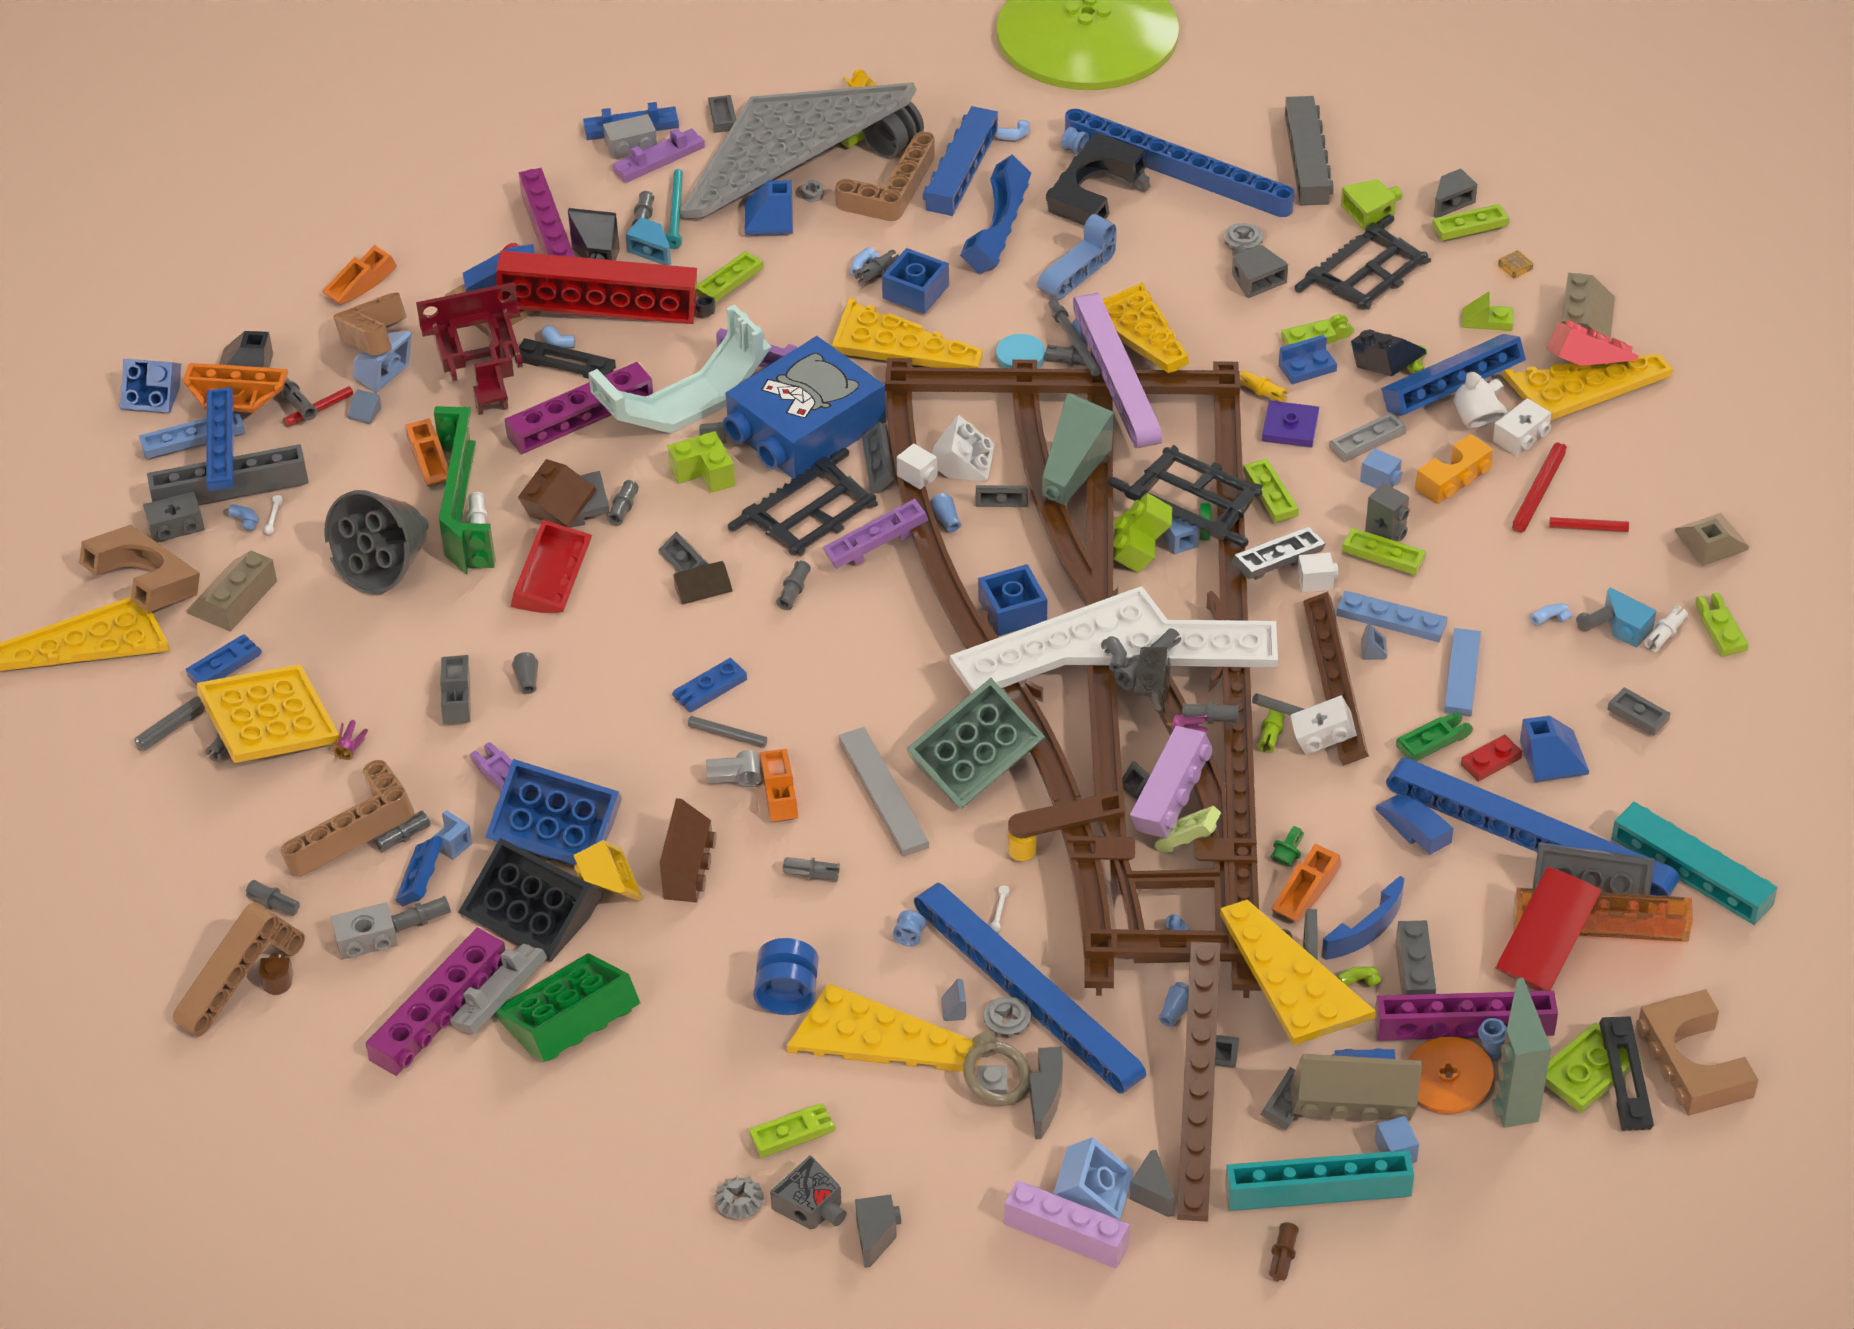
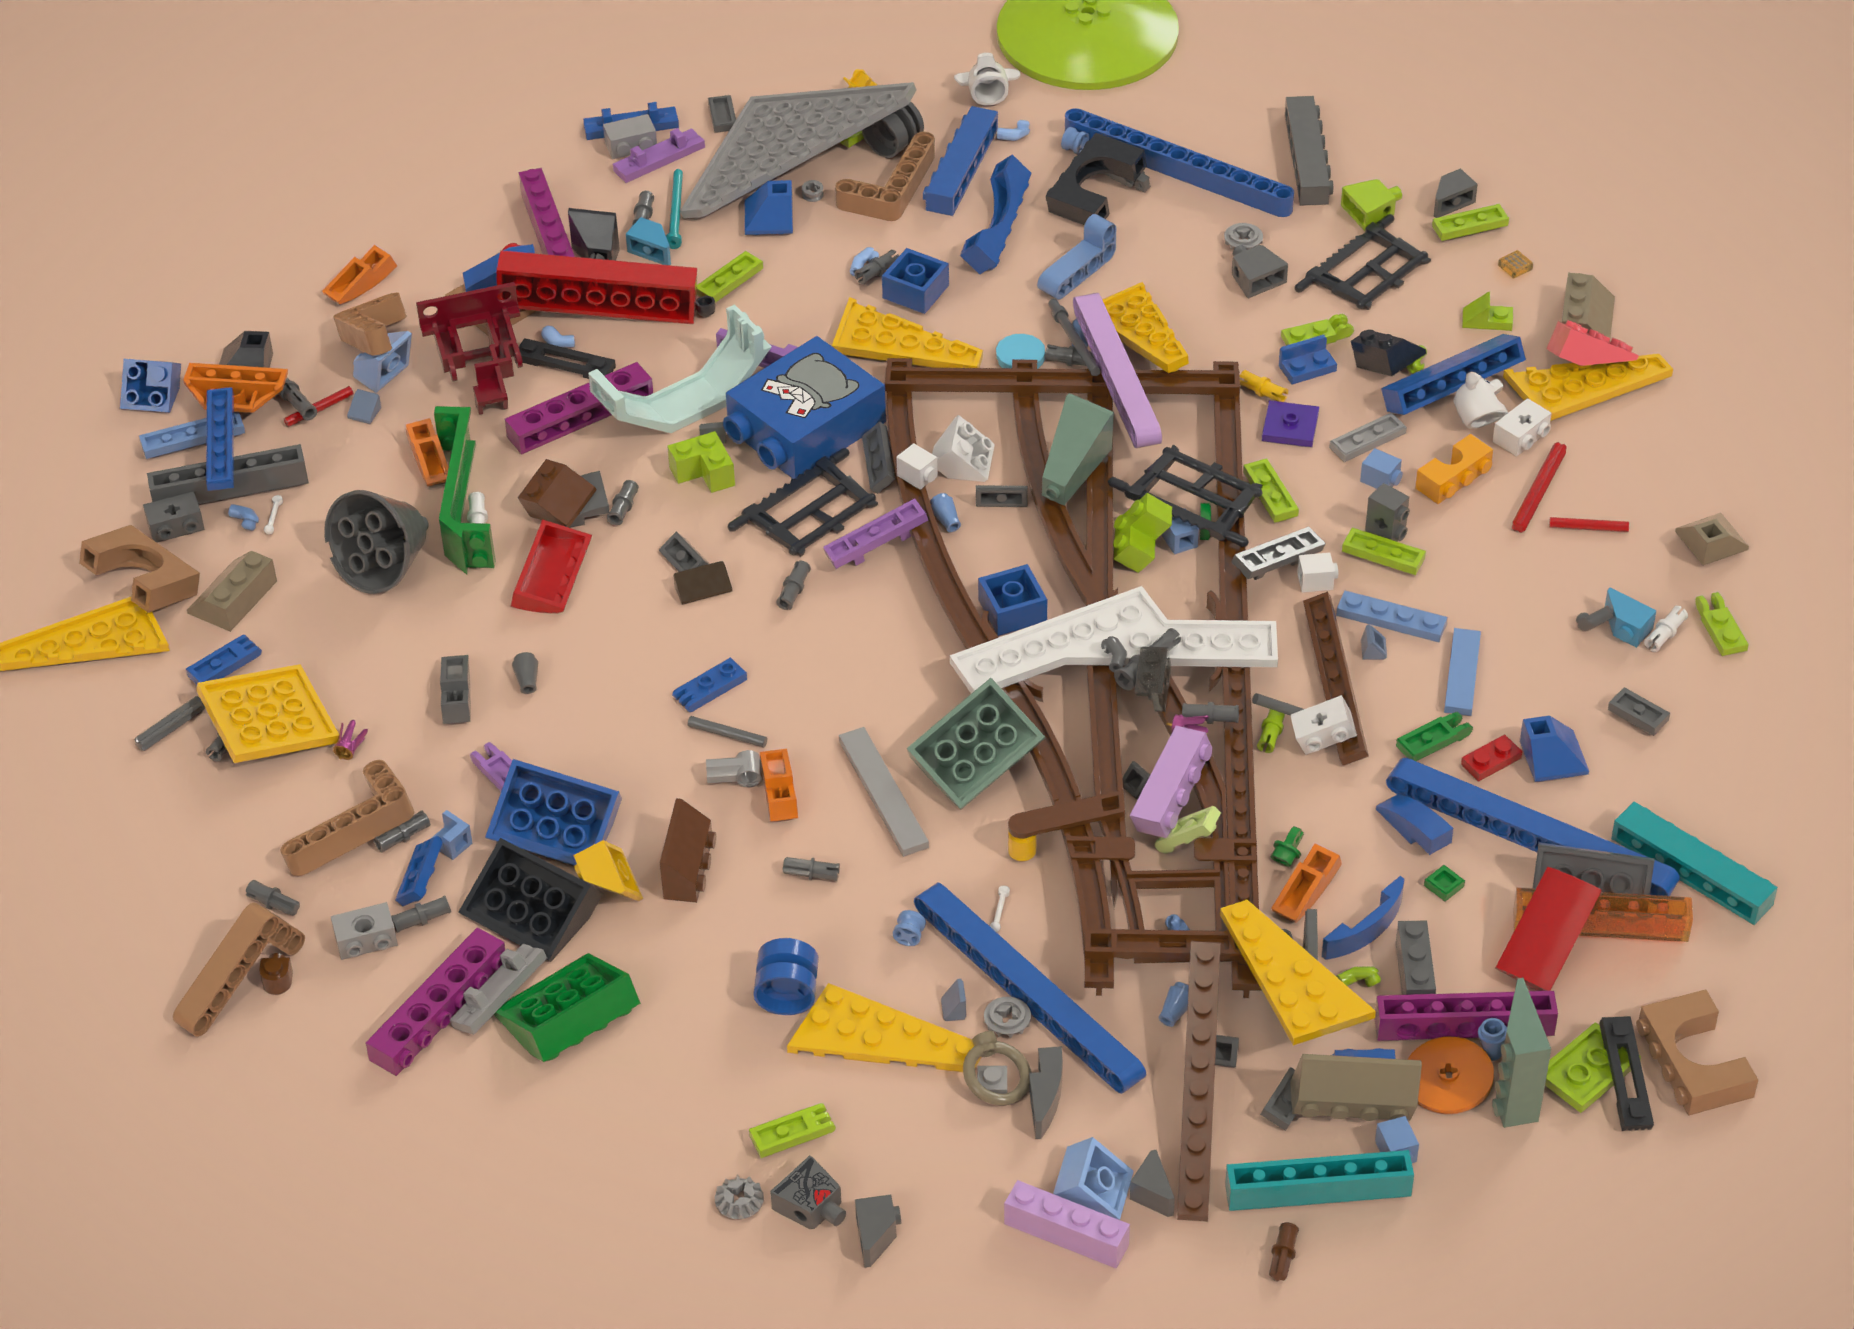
(987, 80): none -> white piece
(1444, 883): none -> green tile
(1549, 611): light blue arm -> none

